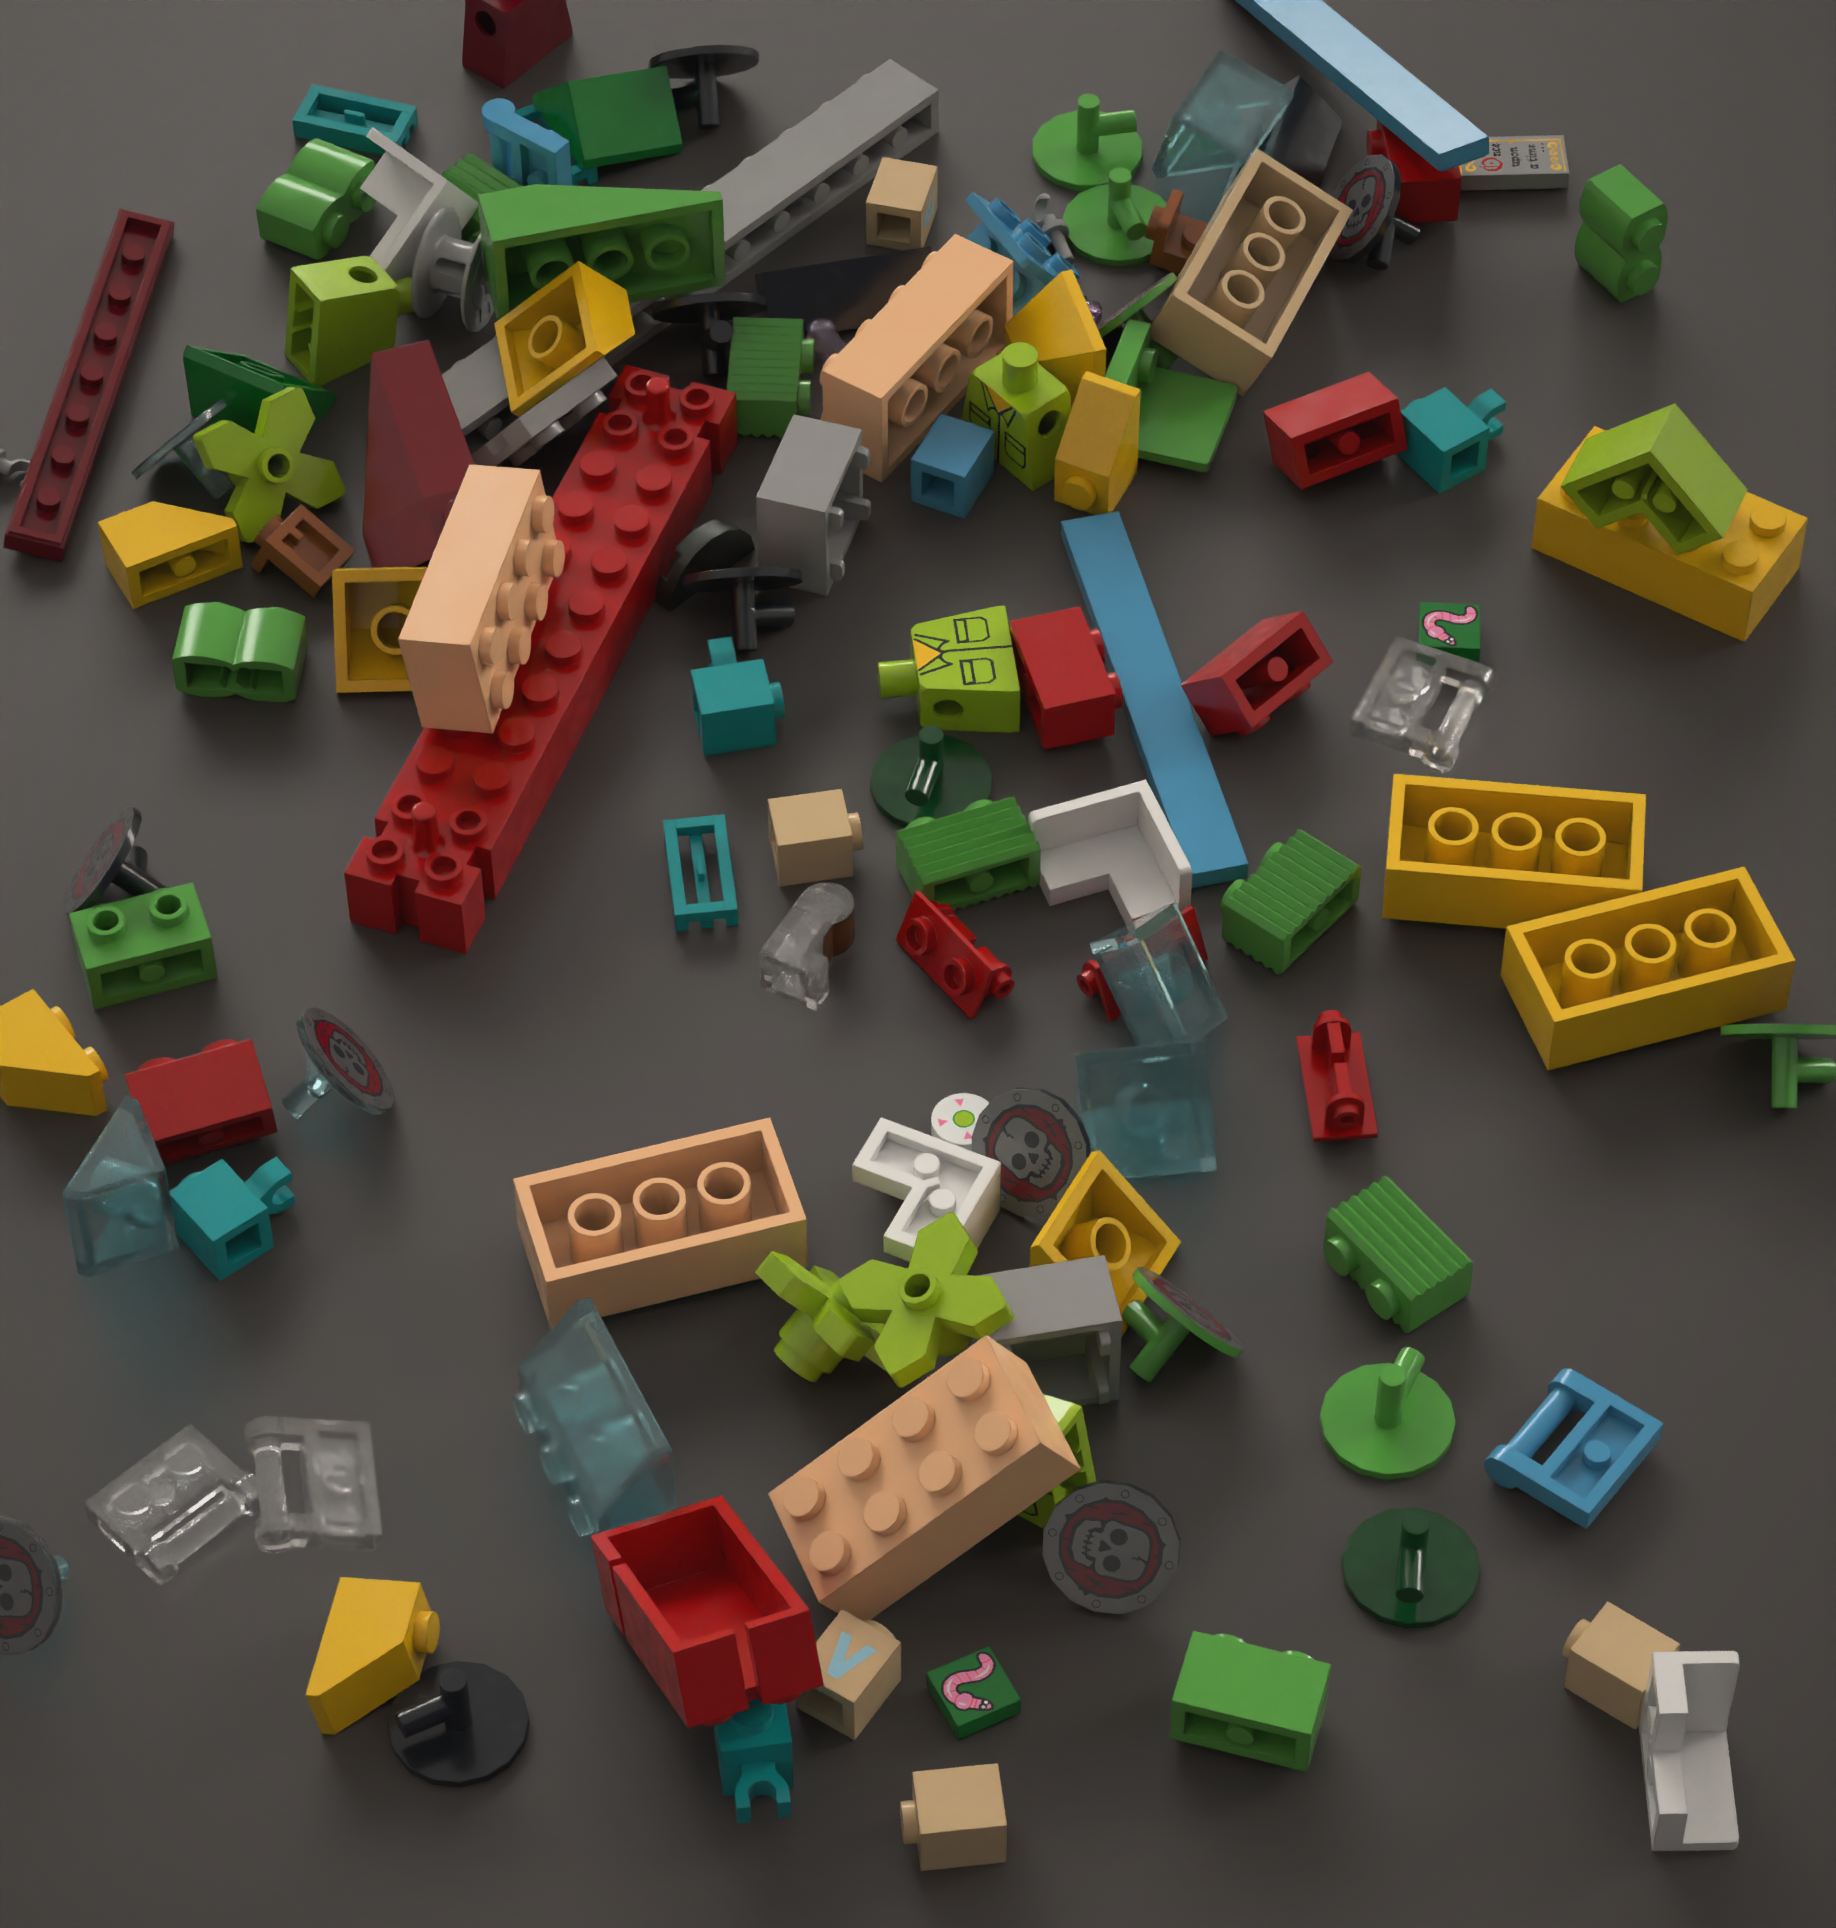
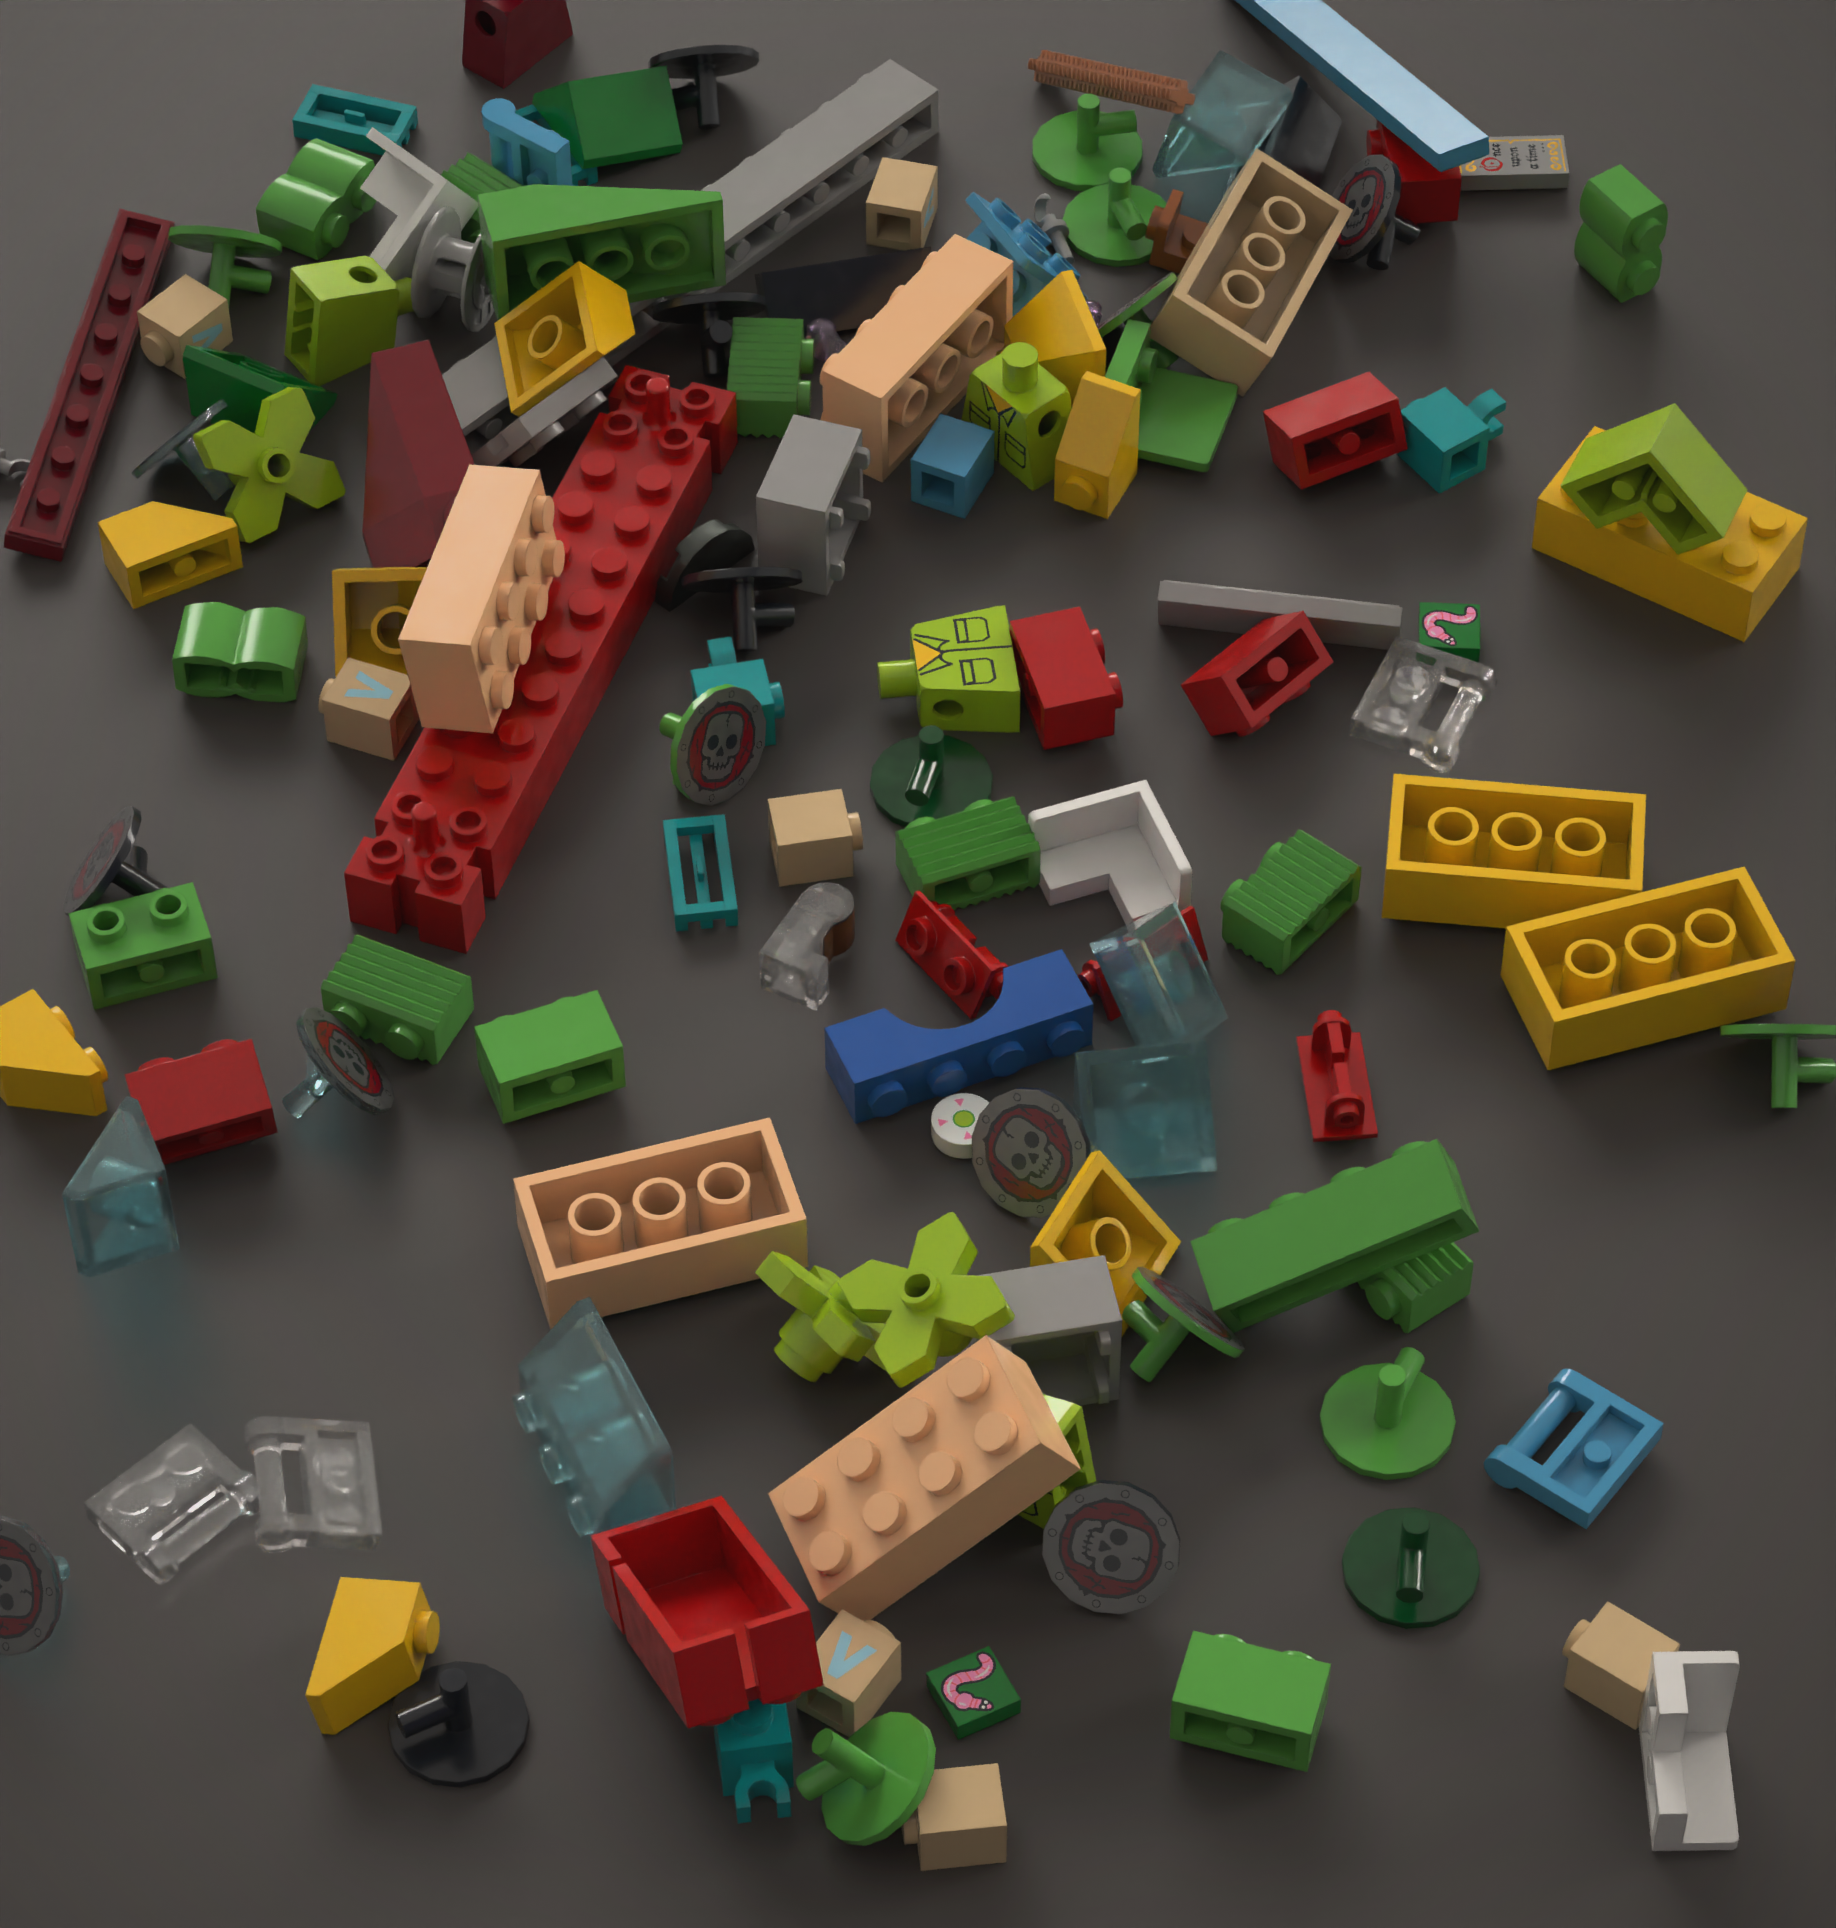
(181, 317): none -> tan brick
(225, 246): none -> bright green shield
(229, 1218): teal brick -> none
(302, 549): dark orange bracket -> none
(368, 709): none -> tan brick
(398, 999): none -> bright green brick
(550, 1056): none -> bright green brick
(715, 743): none -> shield
(871, 1778): none -> bright green shield
(891, 1064): none -> blue arch
(931, 1180): white panel -> none
(1111, 81): none -> nougat axle
(1153, 697): dark azure tile -> none
(1241, 609): none -> light grey tile
(1334, 1234): none -> bright green brick

